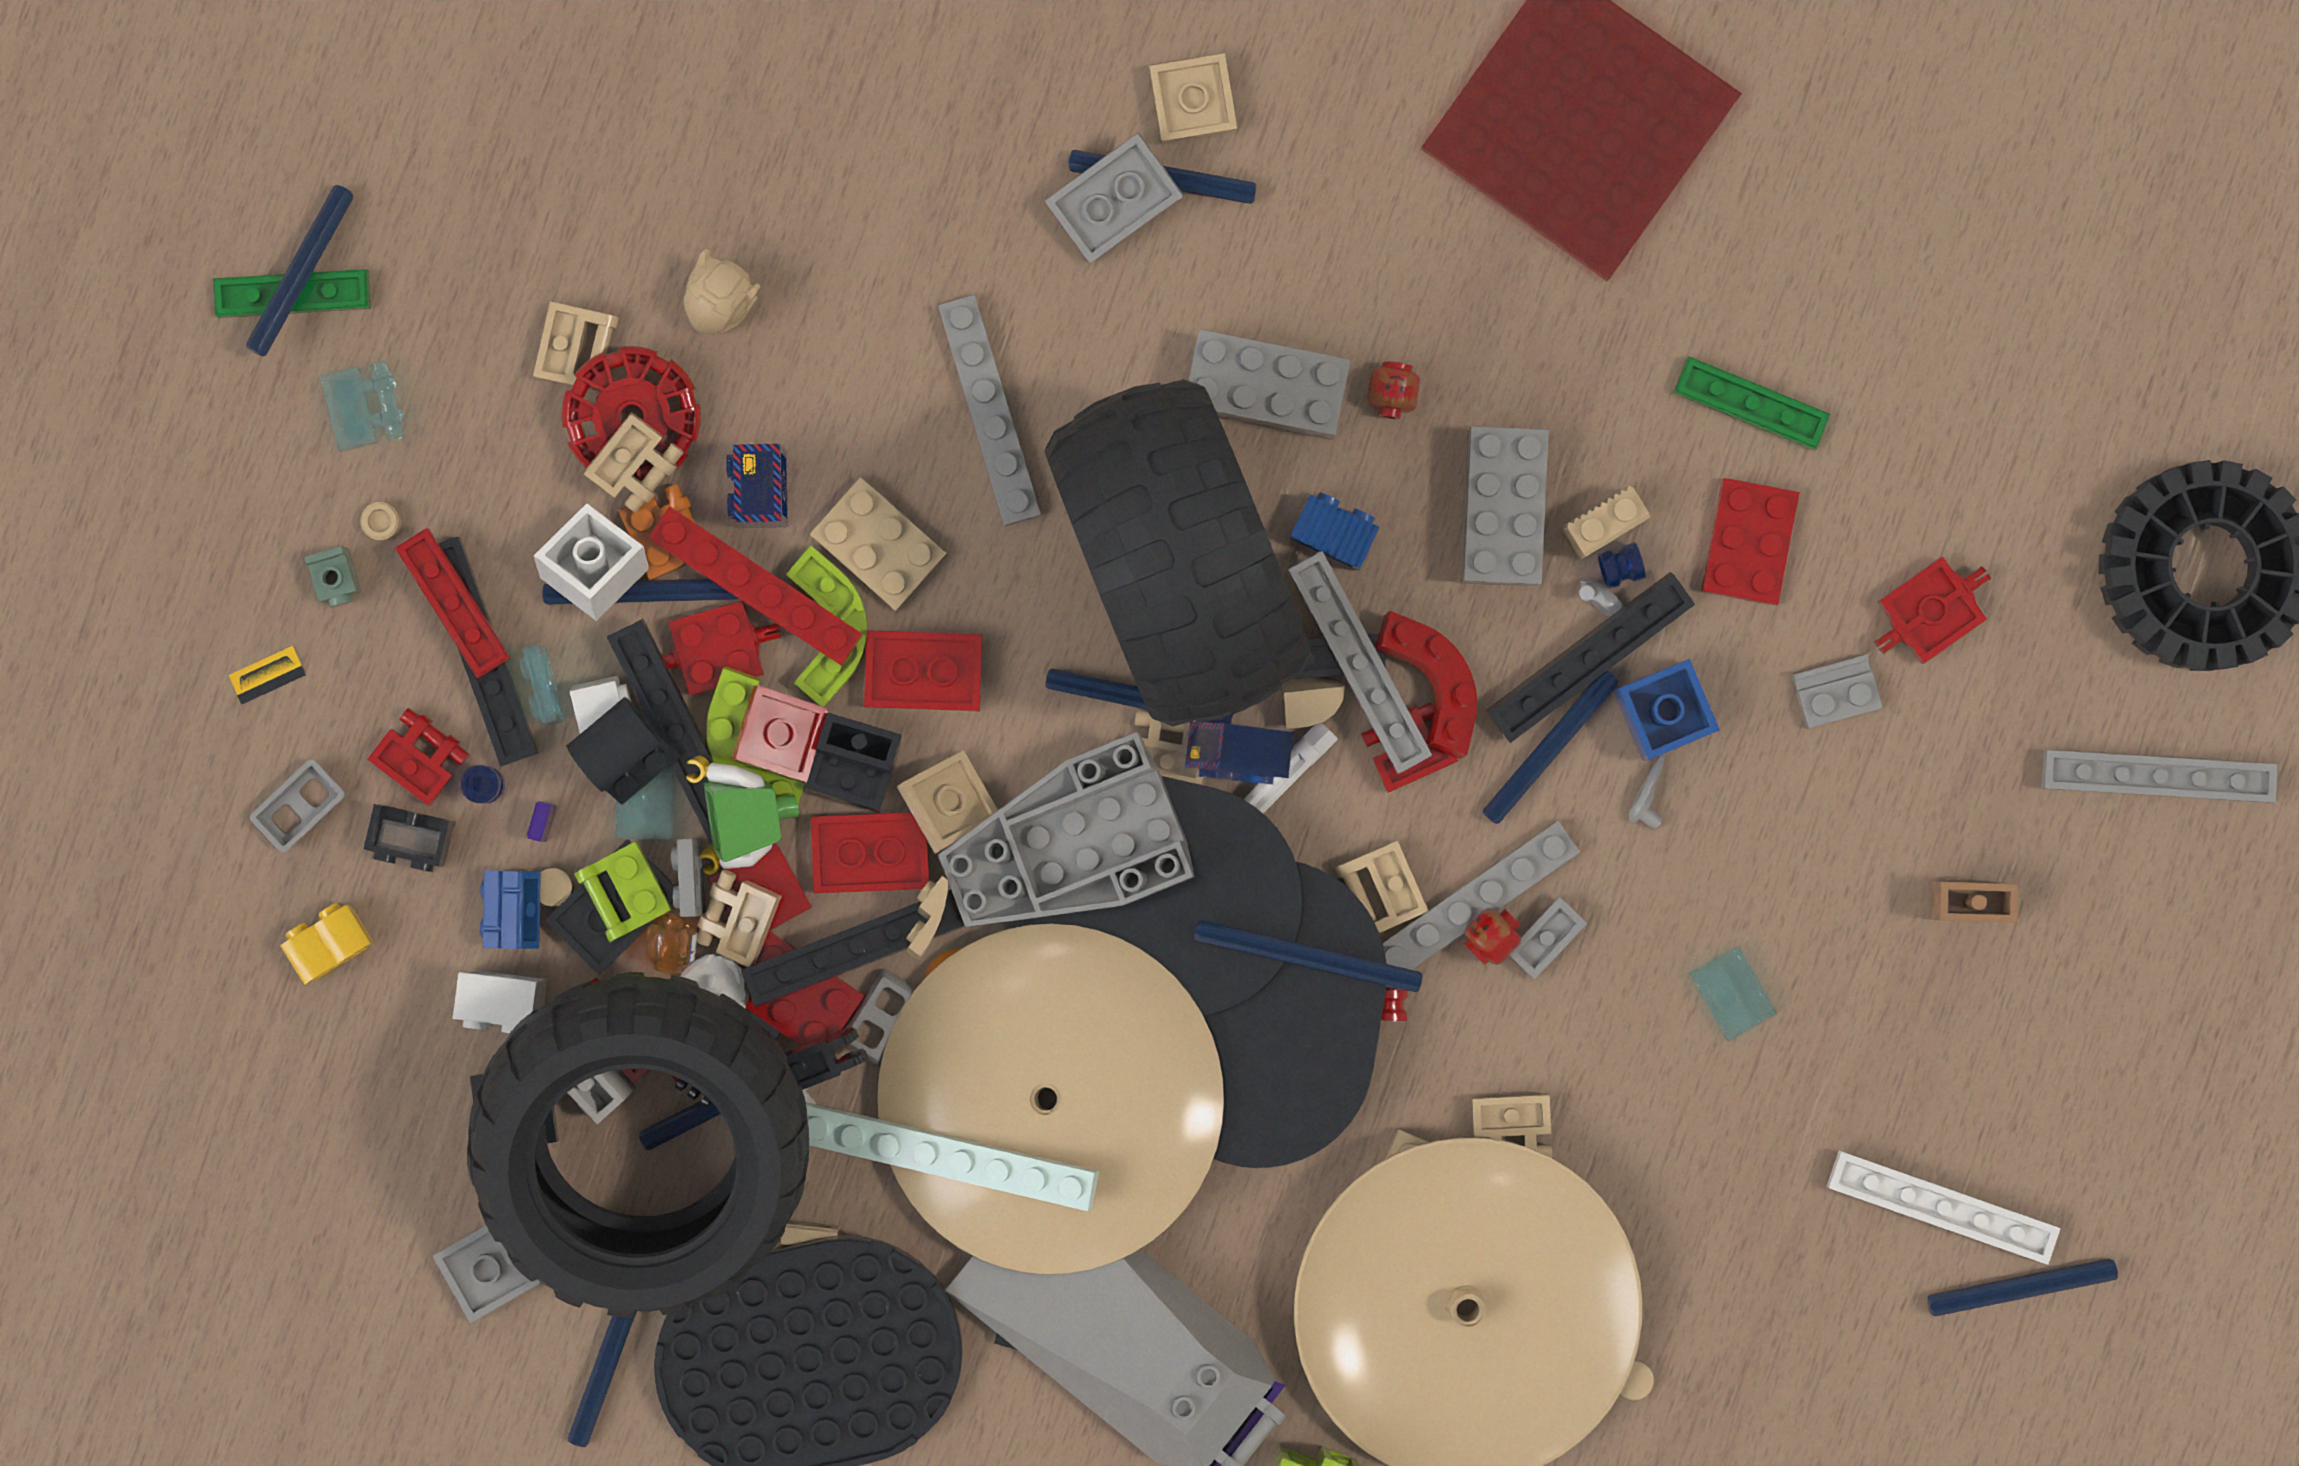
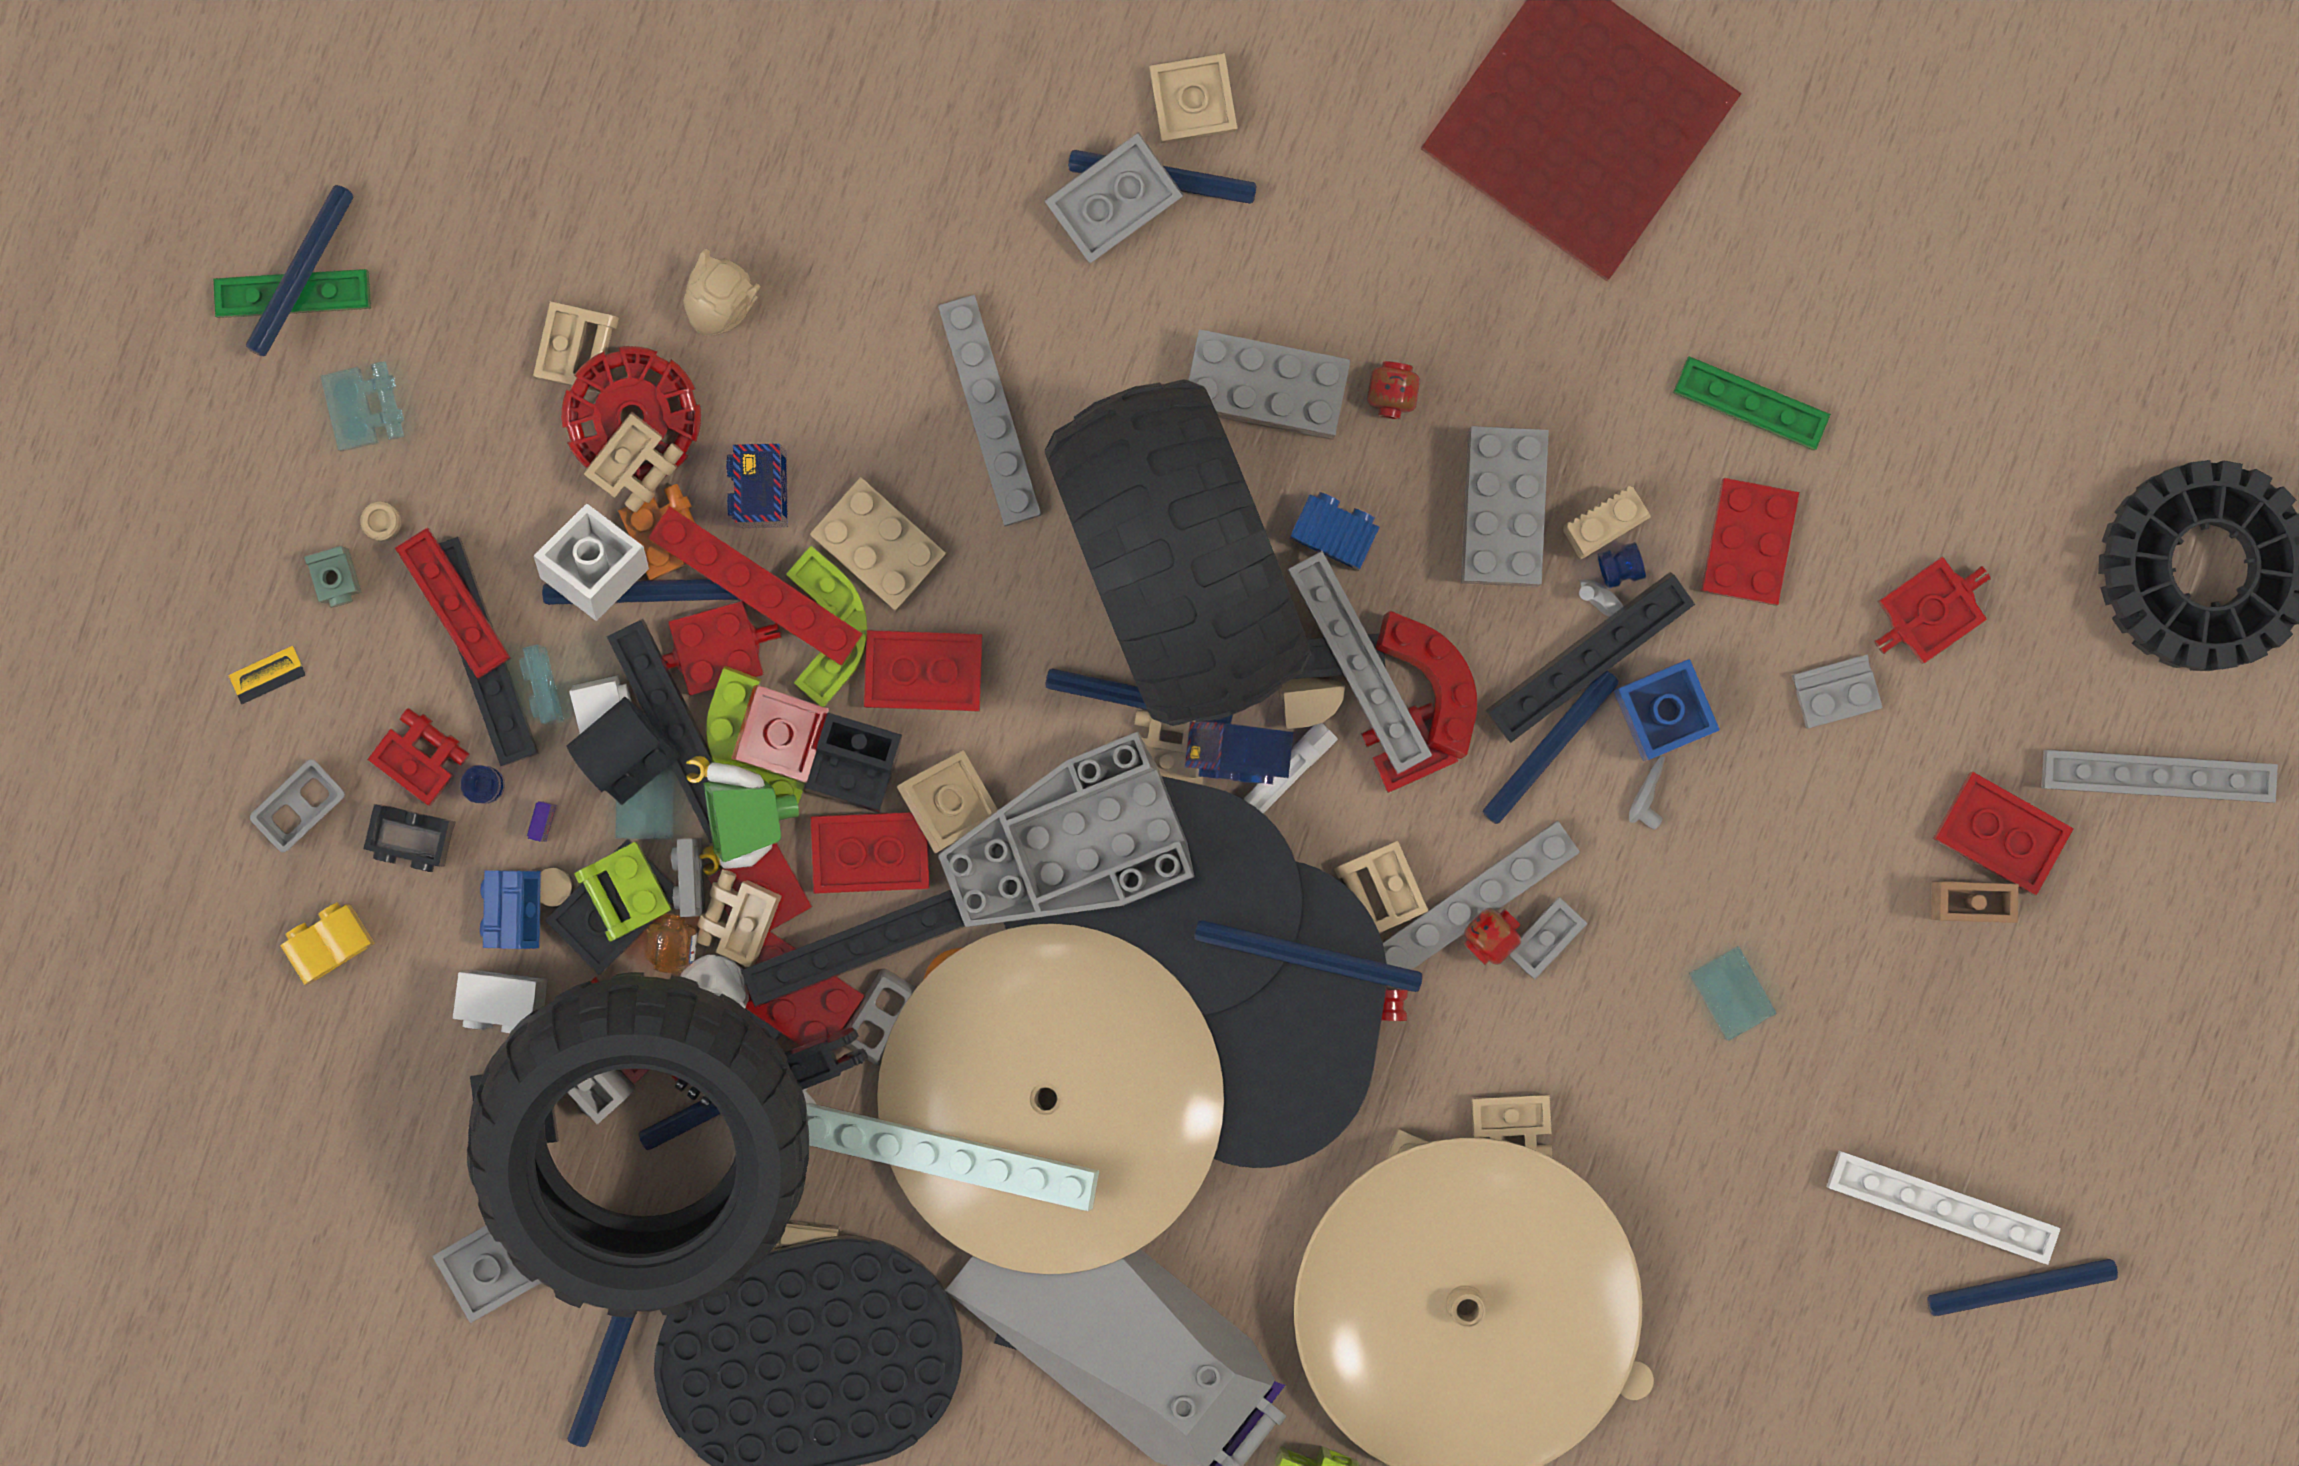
(932, 907): tan slope -> none
(2003, 833): none -> red plate

